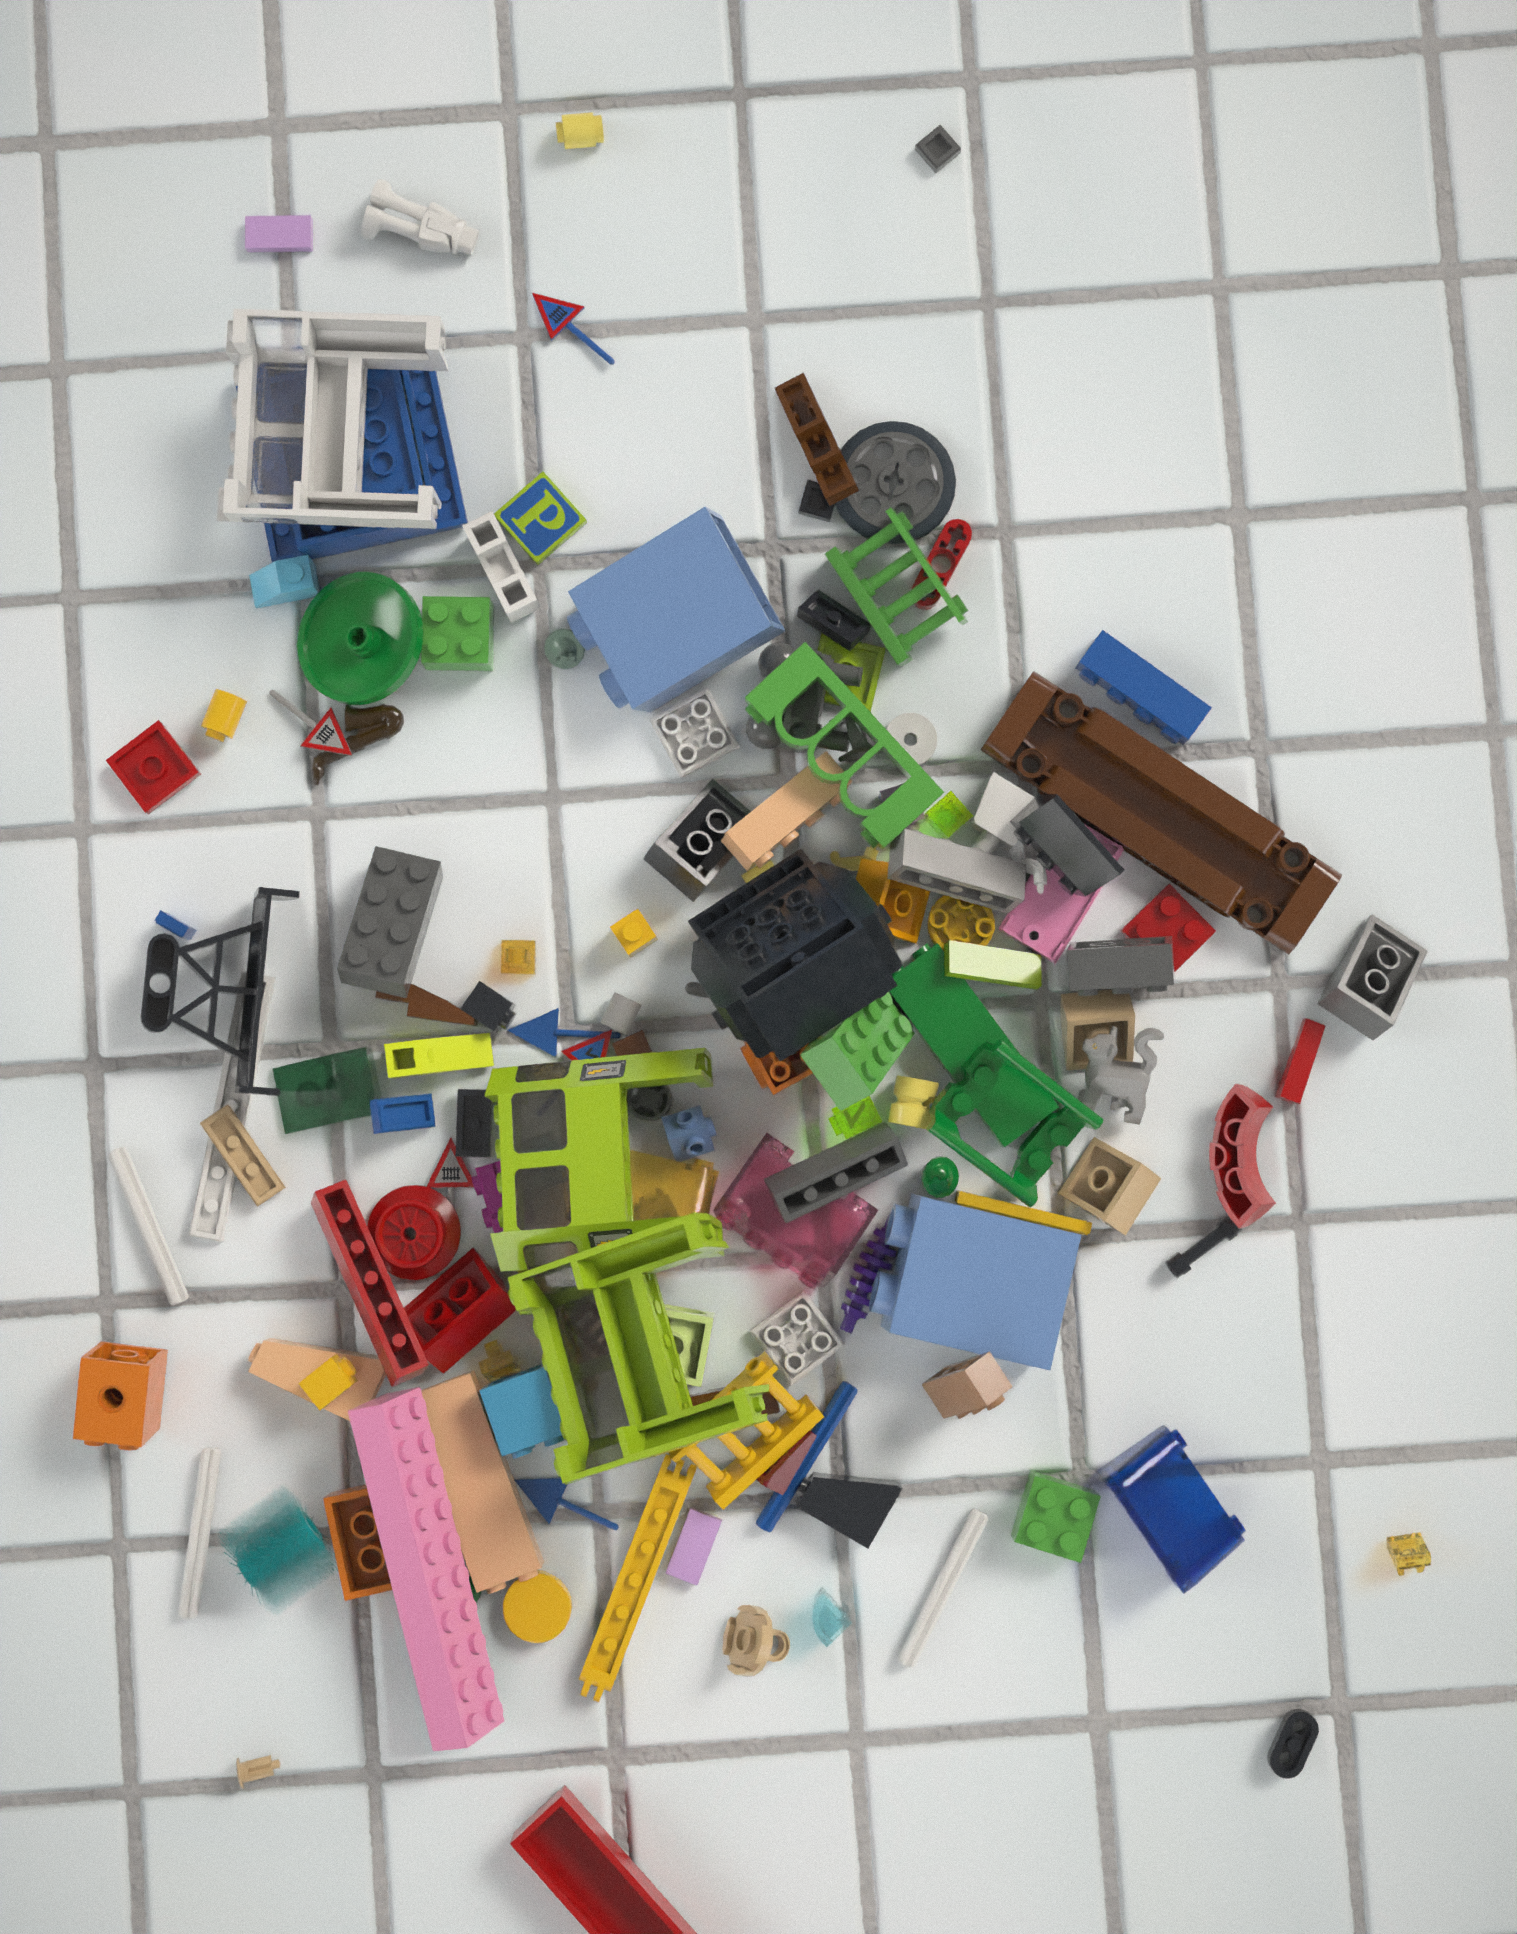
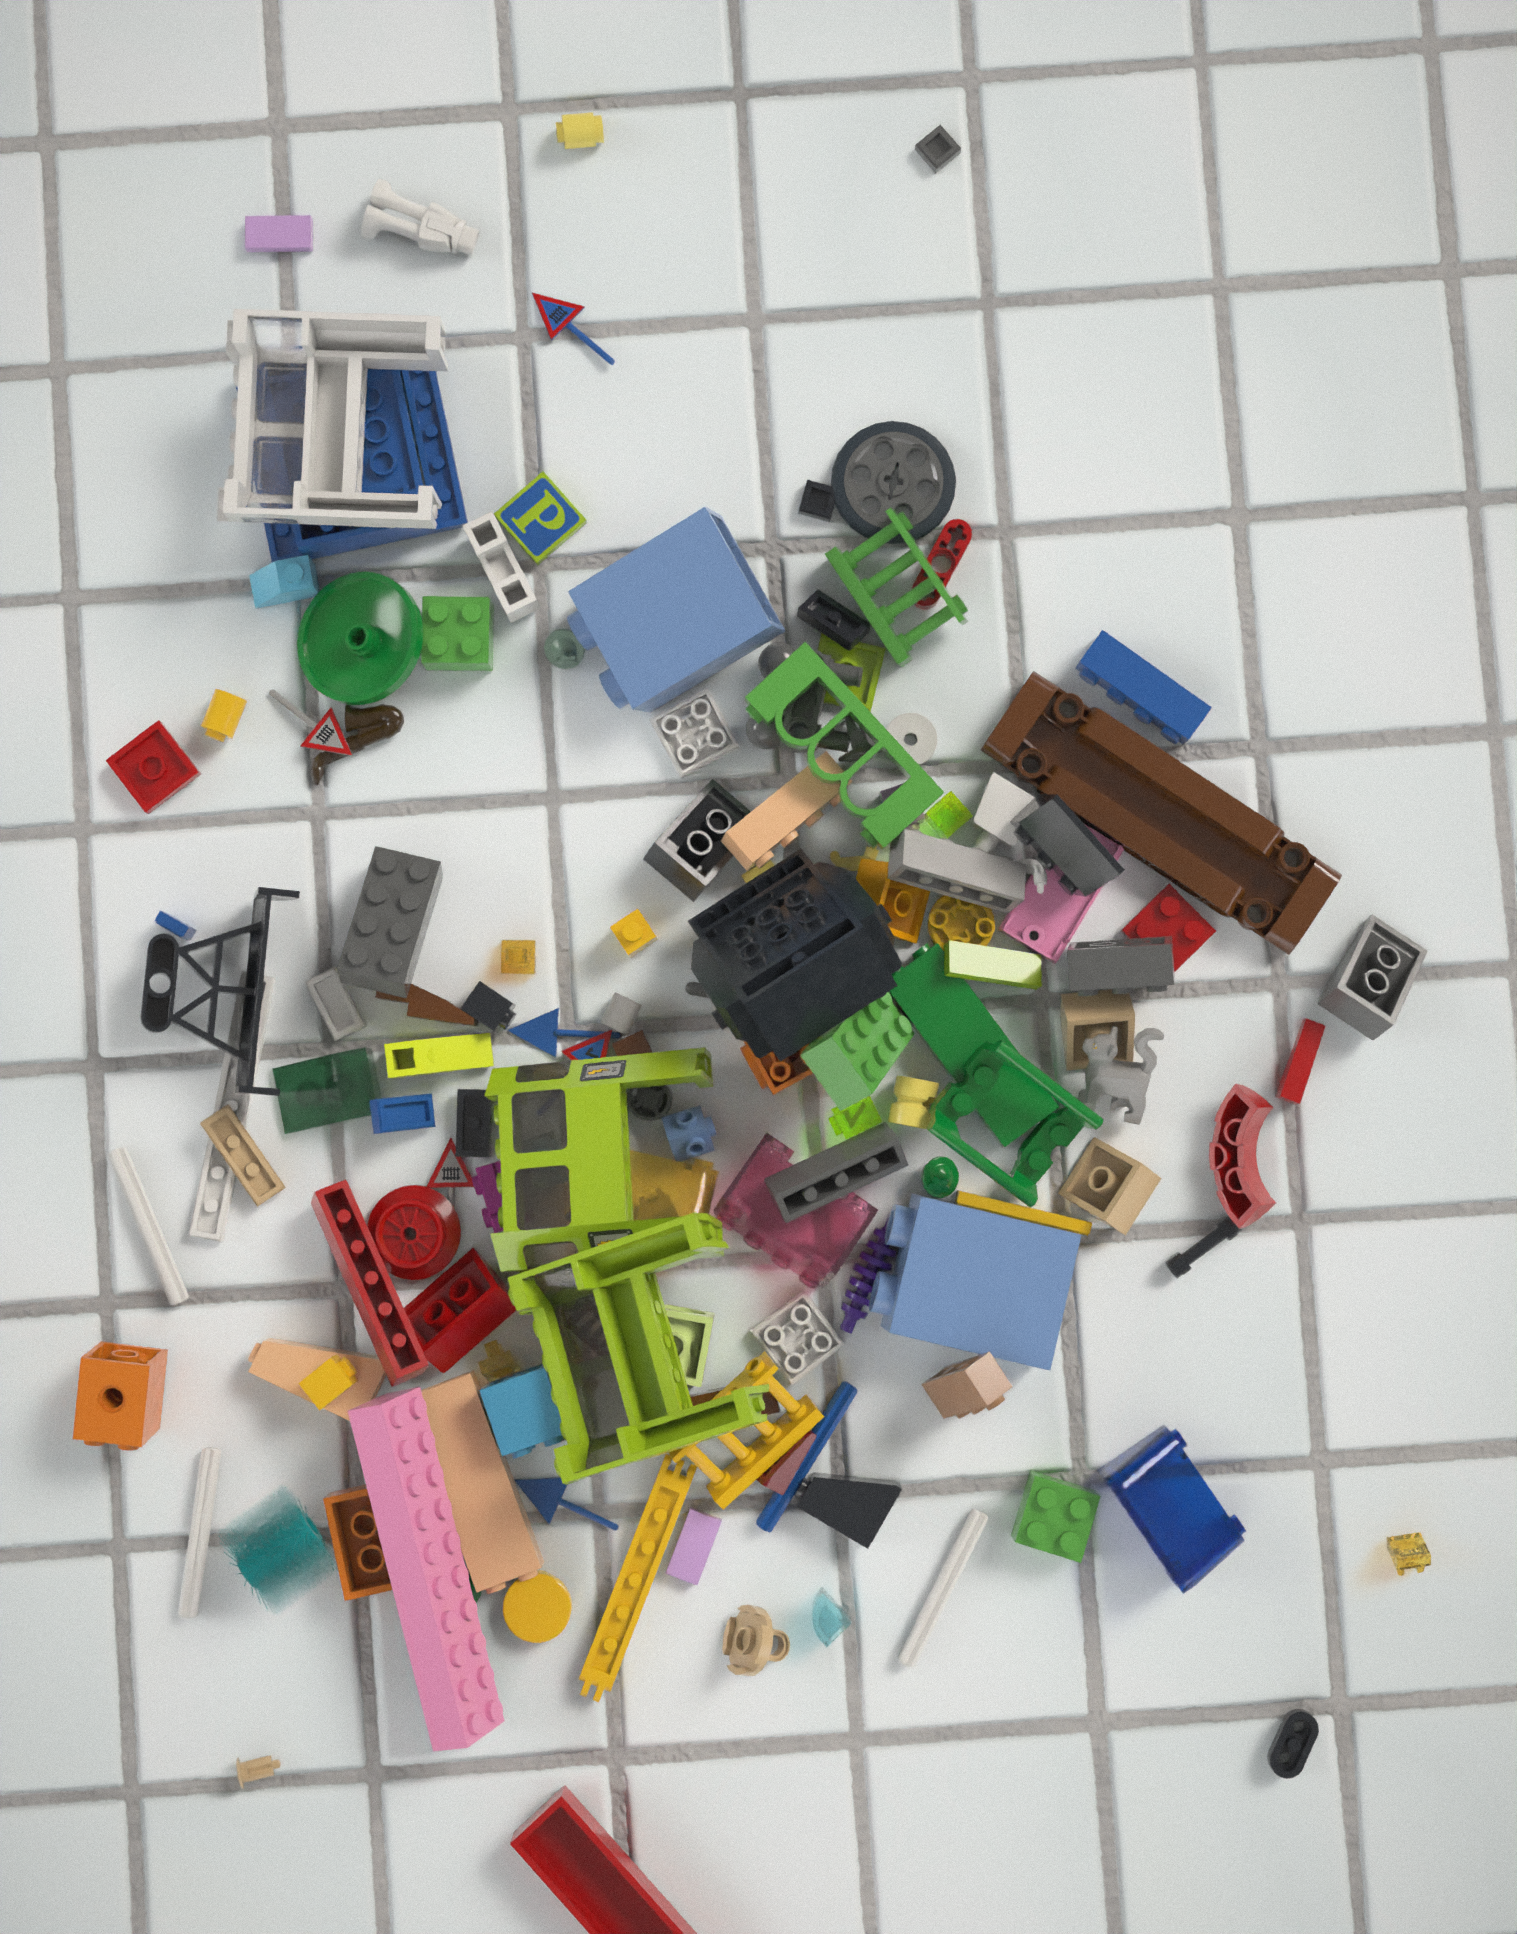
(335, 1004): none -> white tile
(816, 439): reddish brown slope -> none

